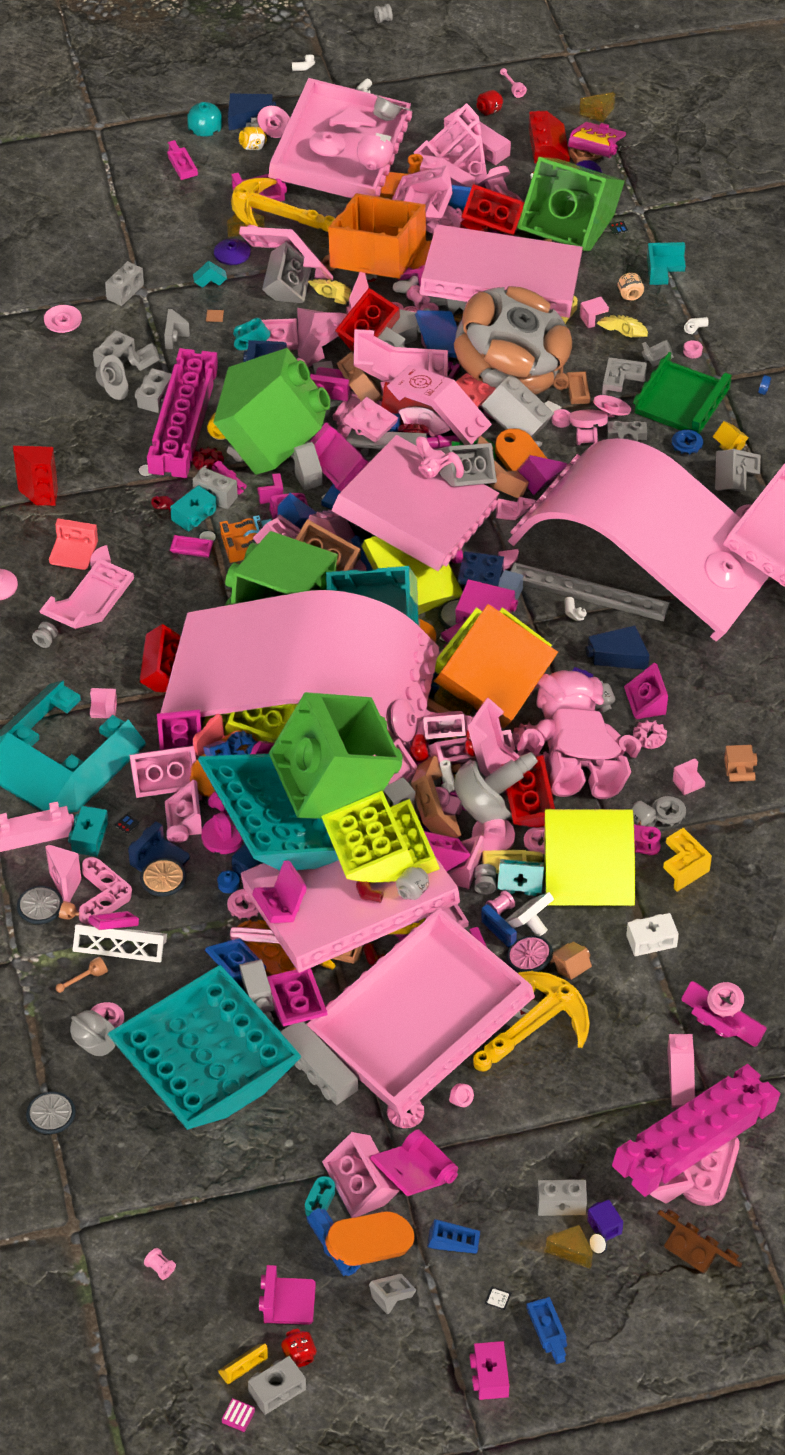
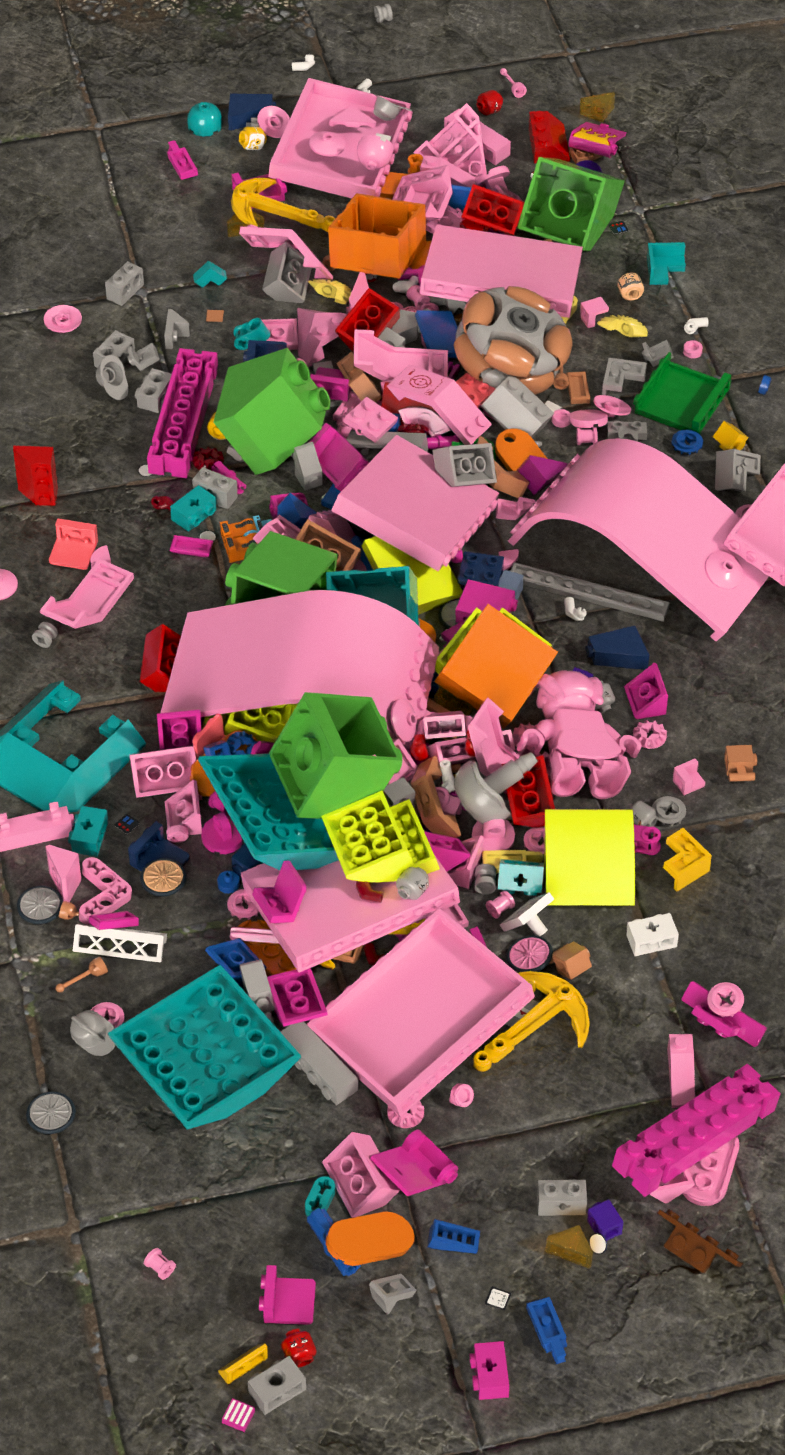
(103, 703): bright pink panel -> none
(232, 251): dark purple dish -> none
(267, 491): dark pink panel -> none
(435, 460): bright pink piece -> none
(498, 926): blue tile -> none

